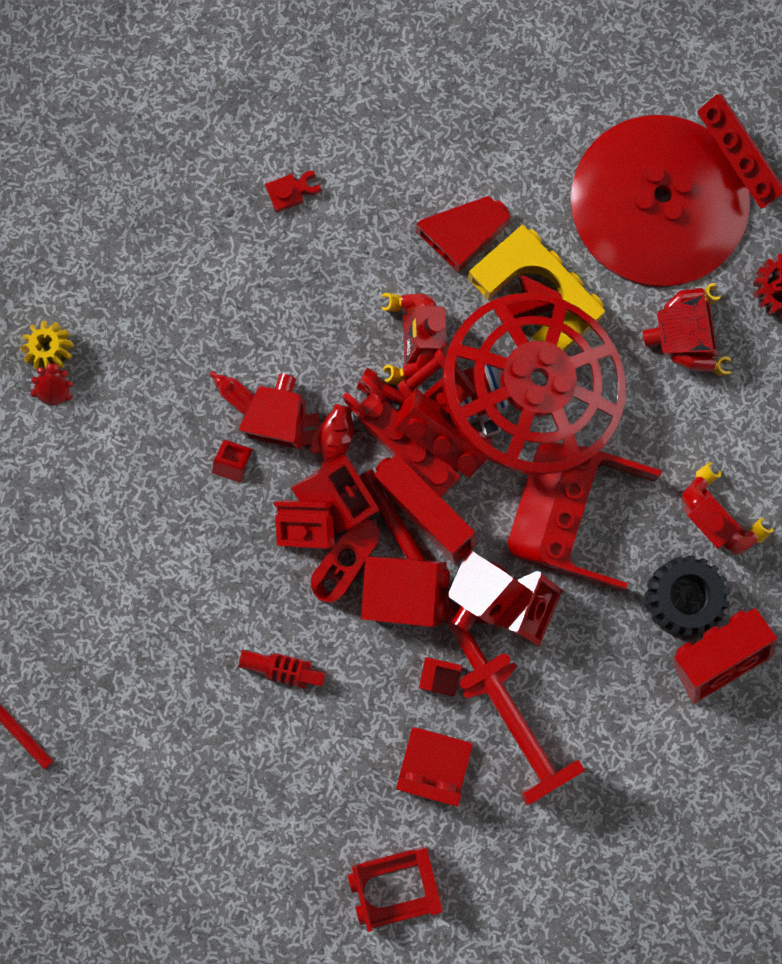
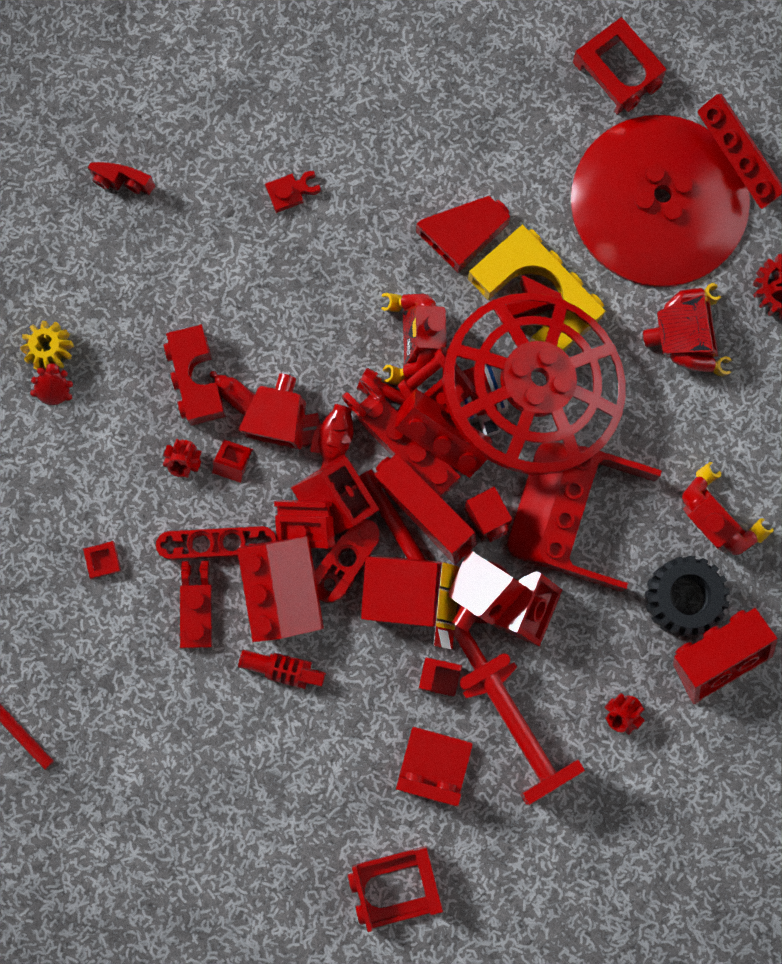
(102, 560): none -> red tile
(114, 175): none -> red slope
(182, 458): none -> red gear
(187, 350): none -> red arch
(195, 608): none -> red hinge
(216, 539): none -> red beam
(280, 589): none -> red slope
(446, 608): none -> yellow sticker
(488, 515): none -> red piece
(622, 95): none -> red panel
(624, 713): none -> red gear

